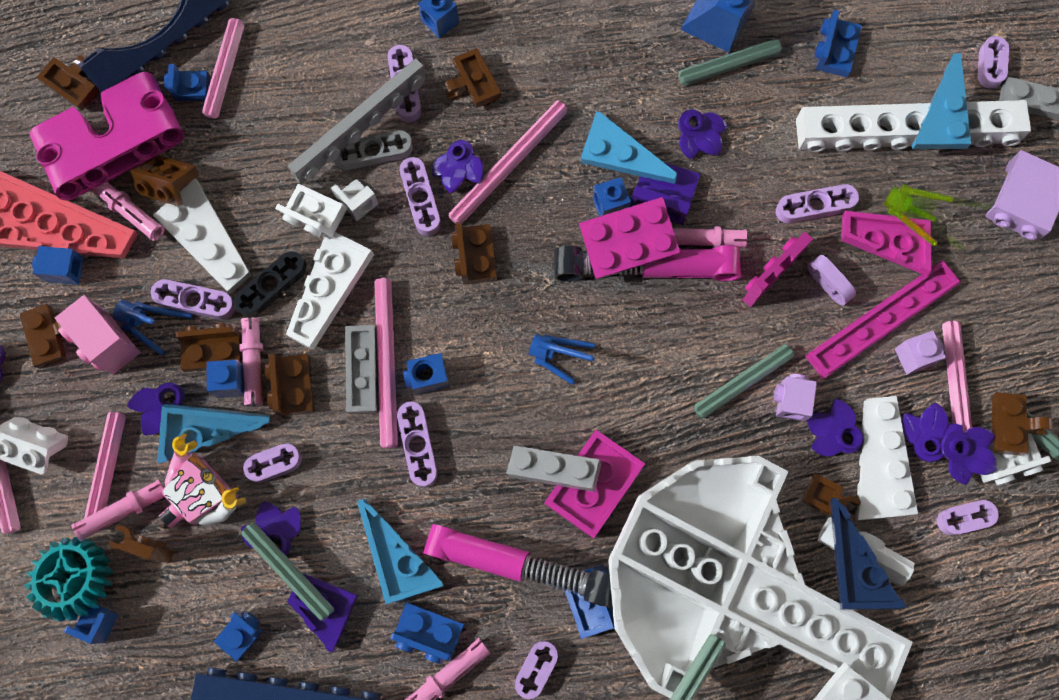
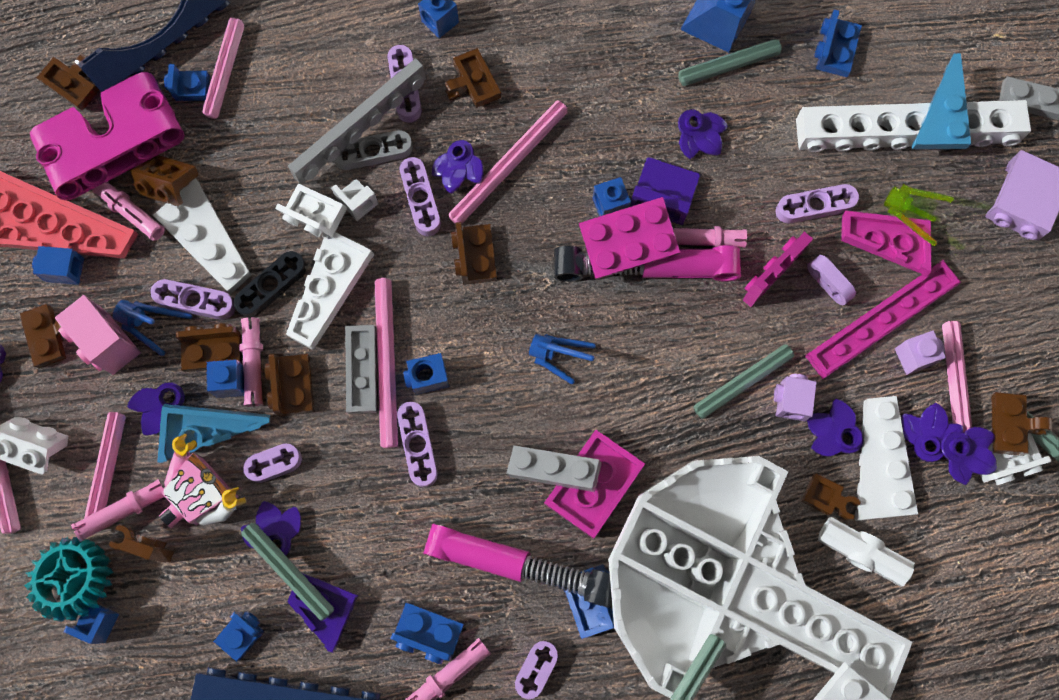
(397, 565): dark azure wing -> none
(617, 151): dark azure wing -> none
(859, 576): dark blue wing -> none
(965, 511): lavender beam -> none
(987, 61): lavender beam -> none

